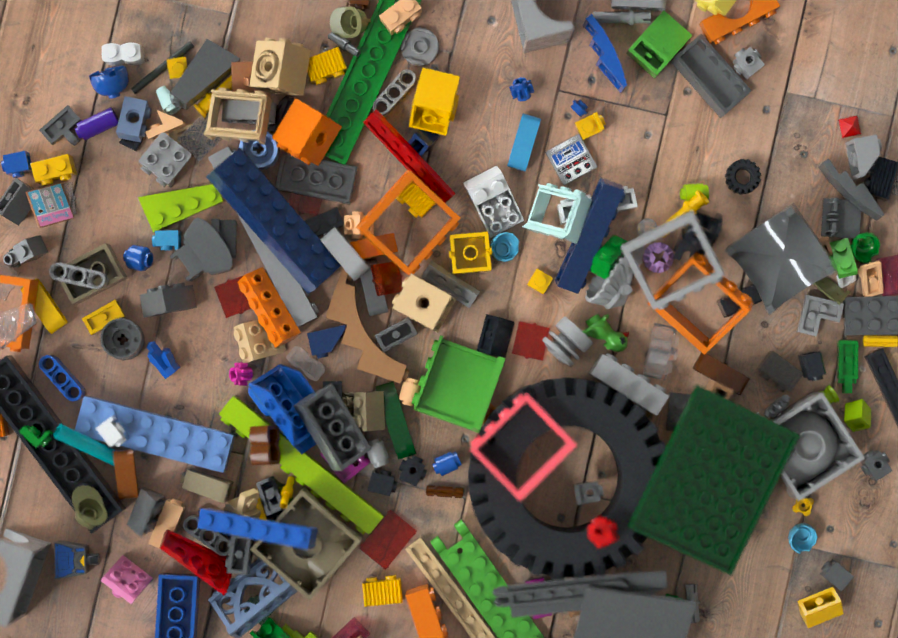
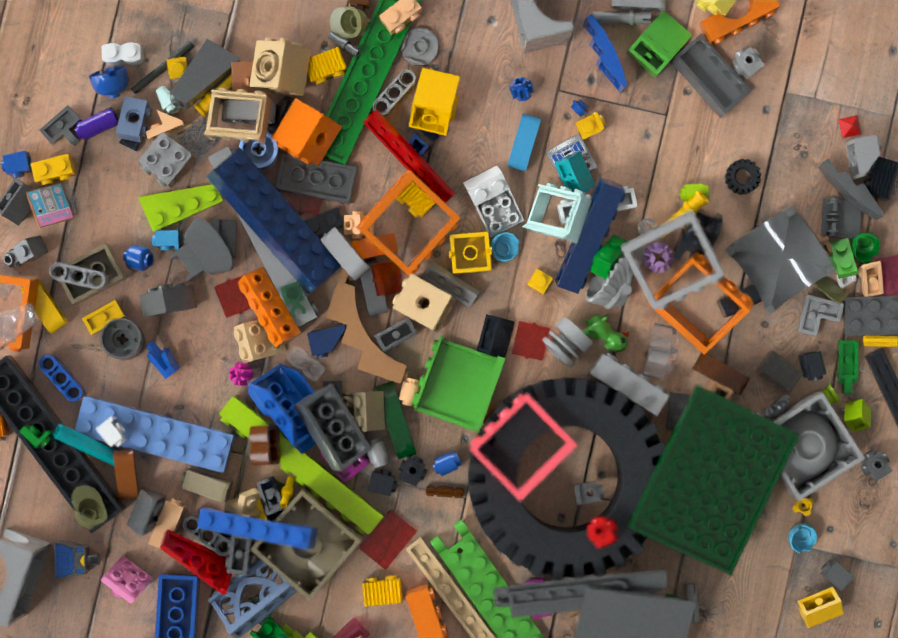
(292, 296): none -> clear green plate
(575, 172): none -> teal hinge

